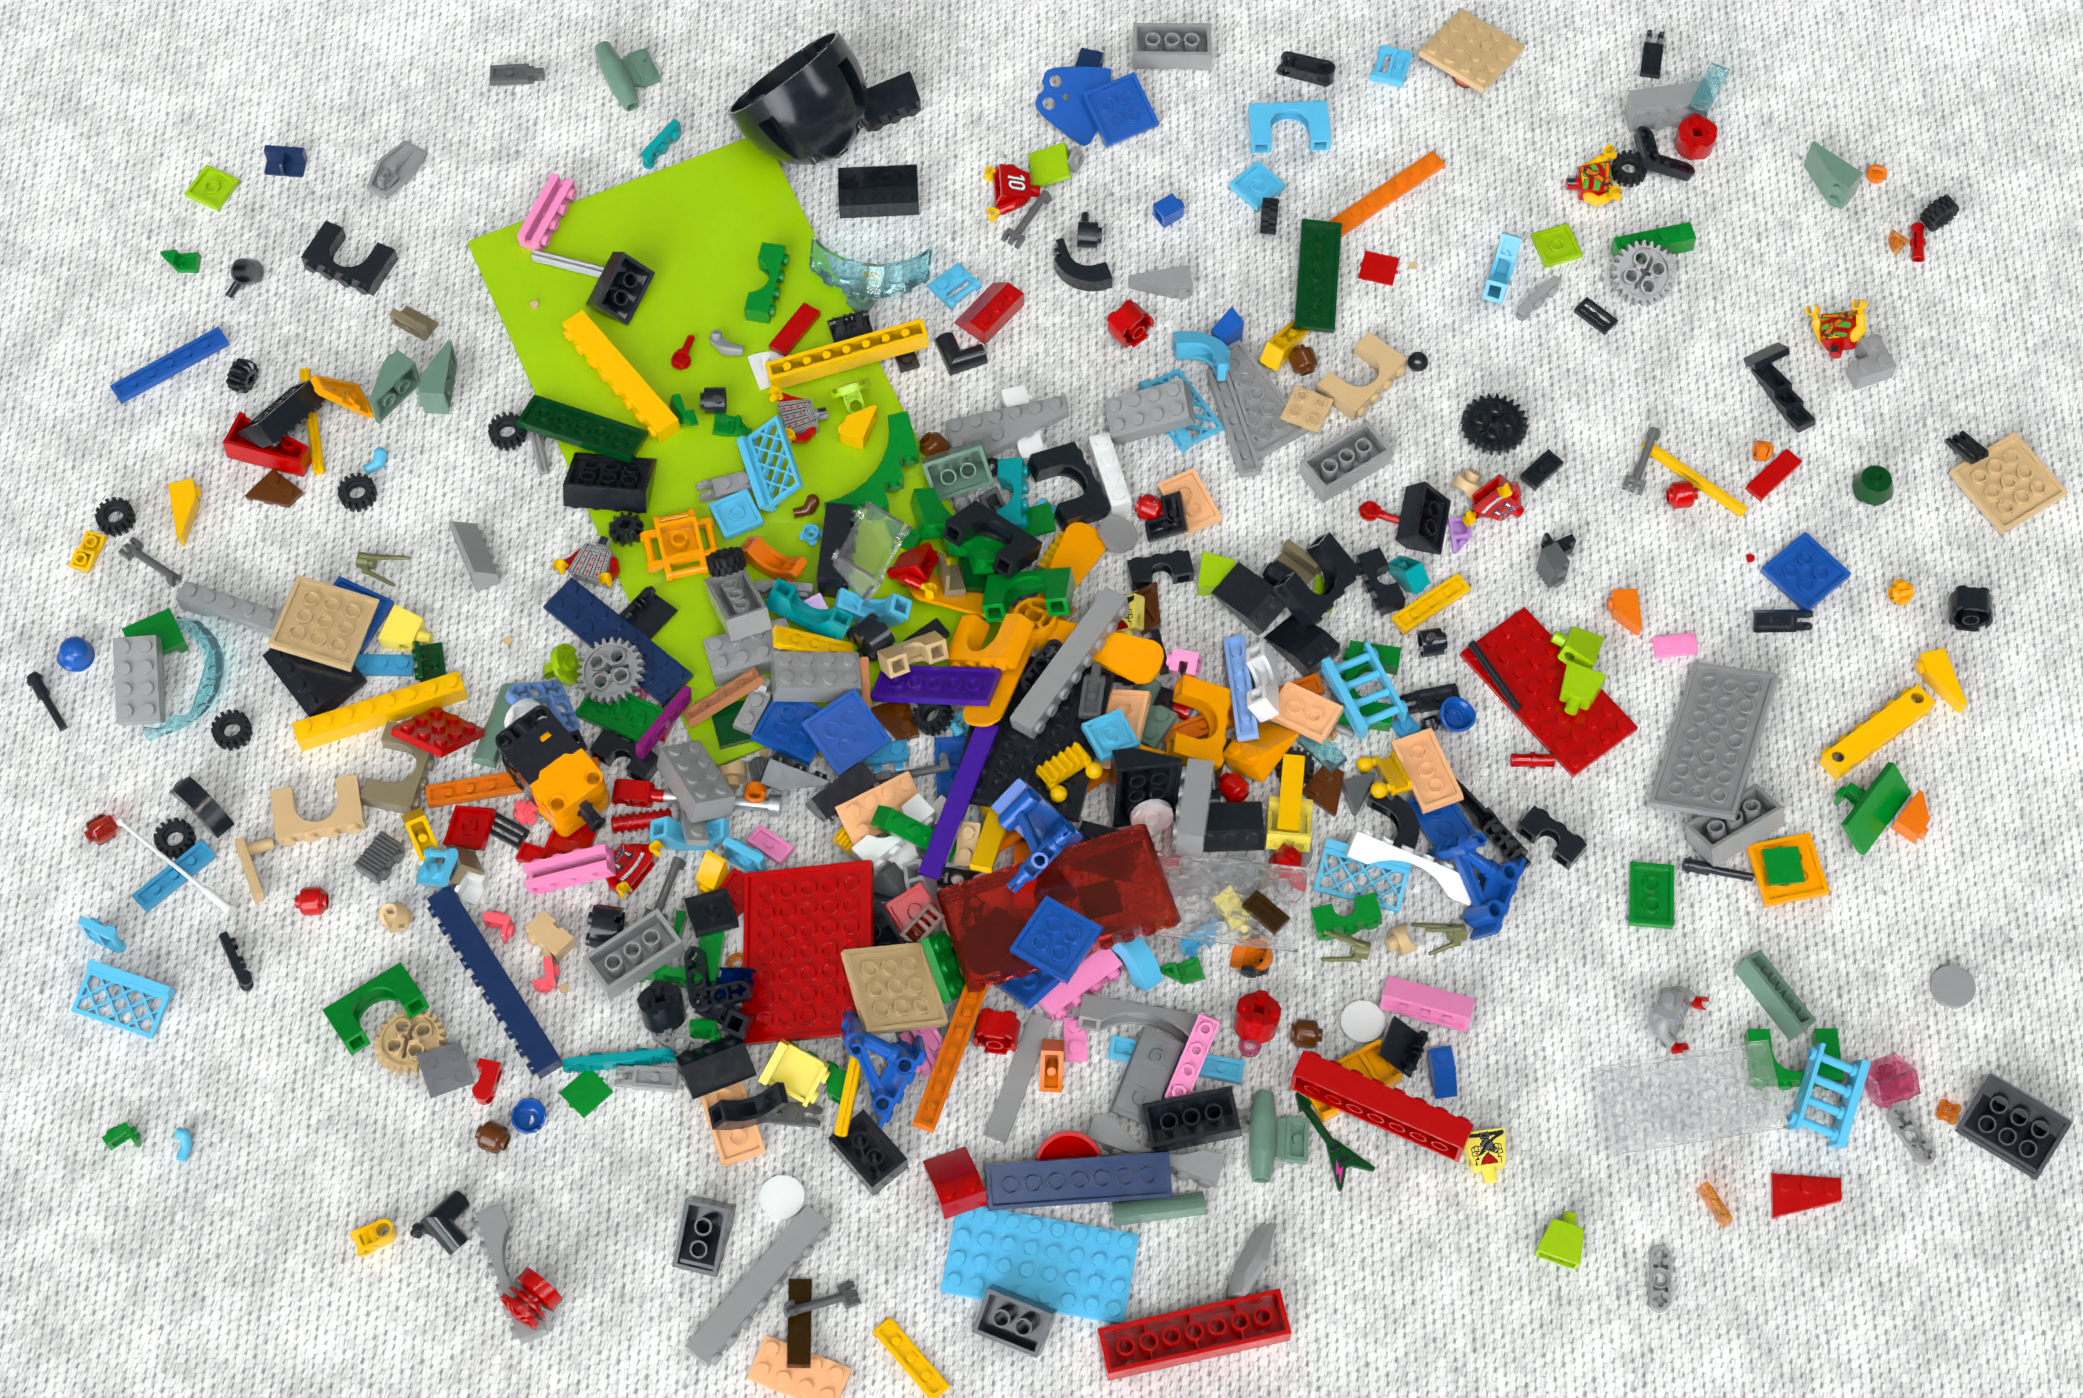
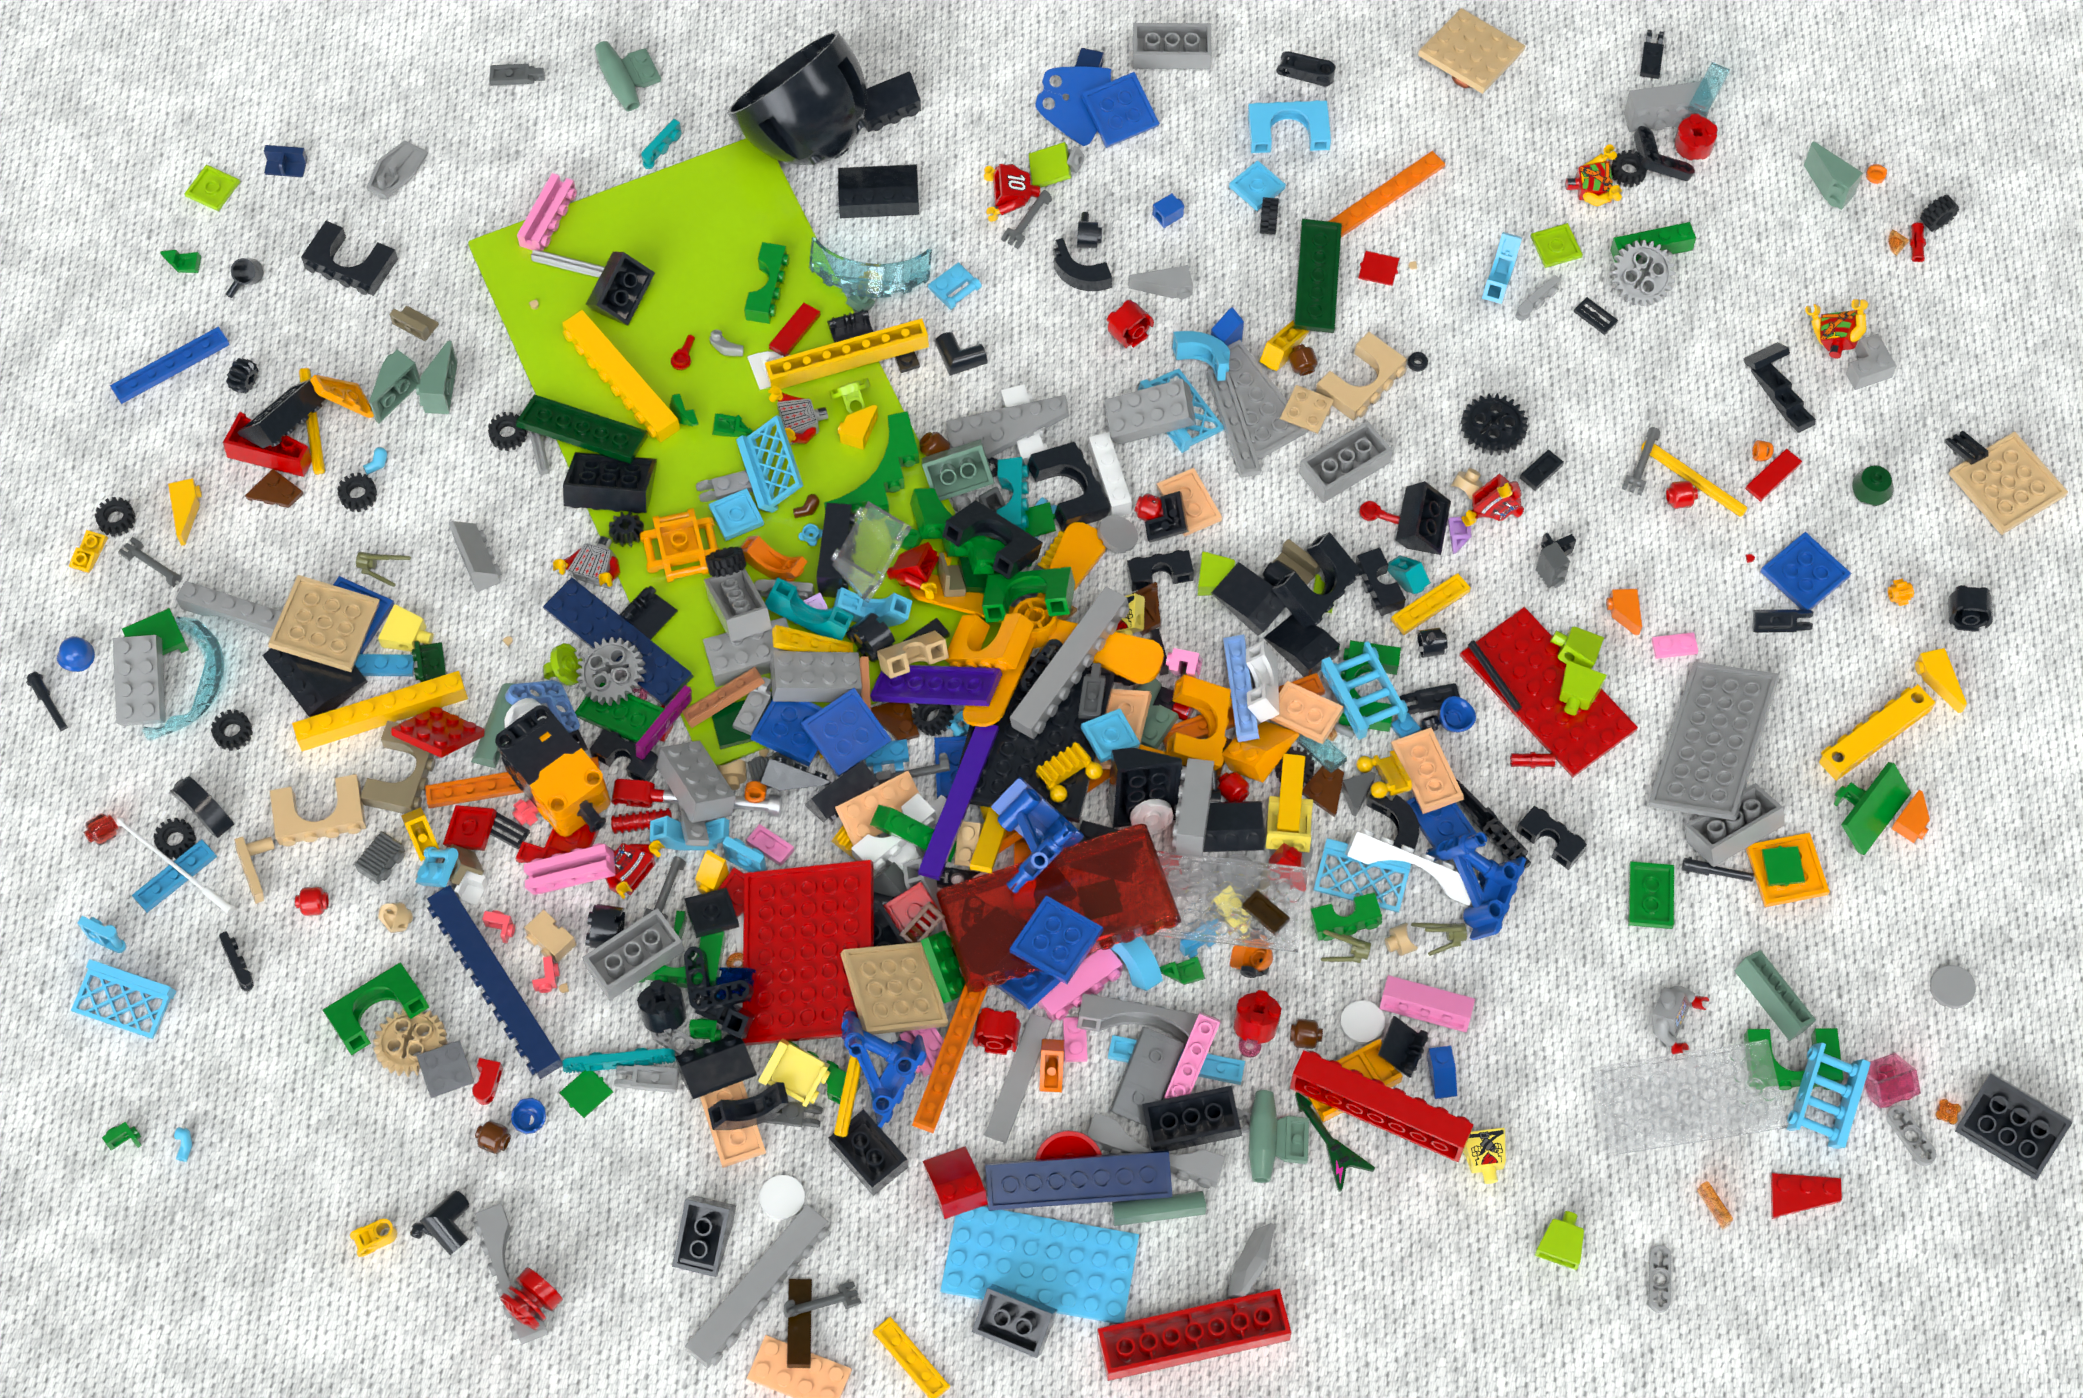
(714, 400): black piece -> none
(991, 311): red slope -> none
(1397, 67): medium azure plate -> none

